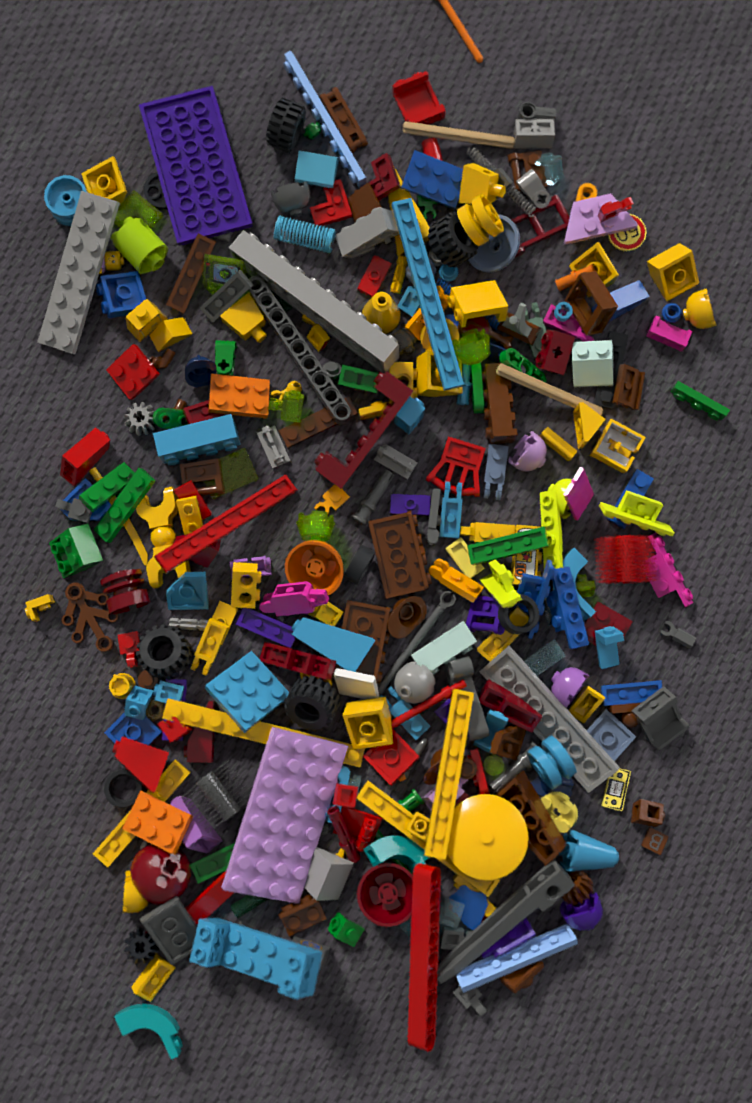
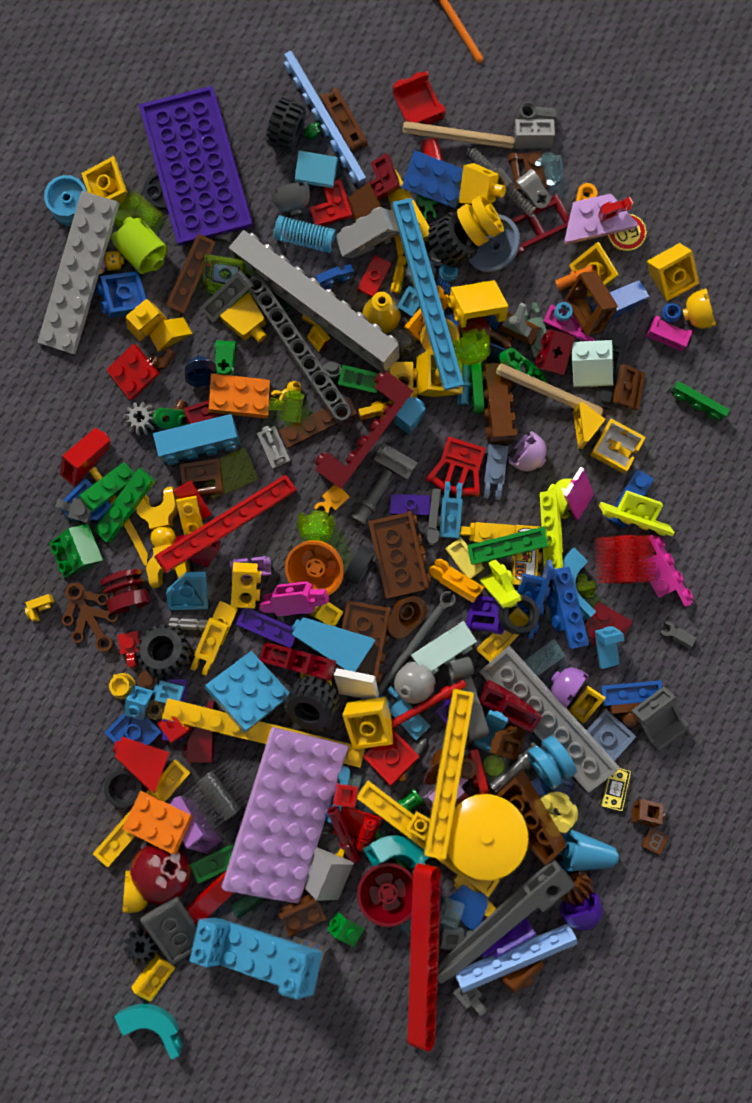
(334, 275): none -> blue plate
(558, 444): yellow slope -> none

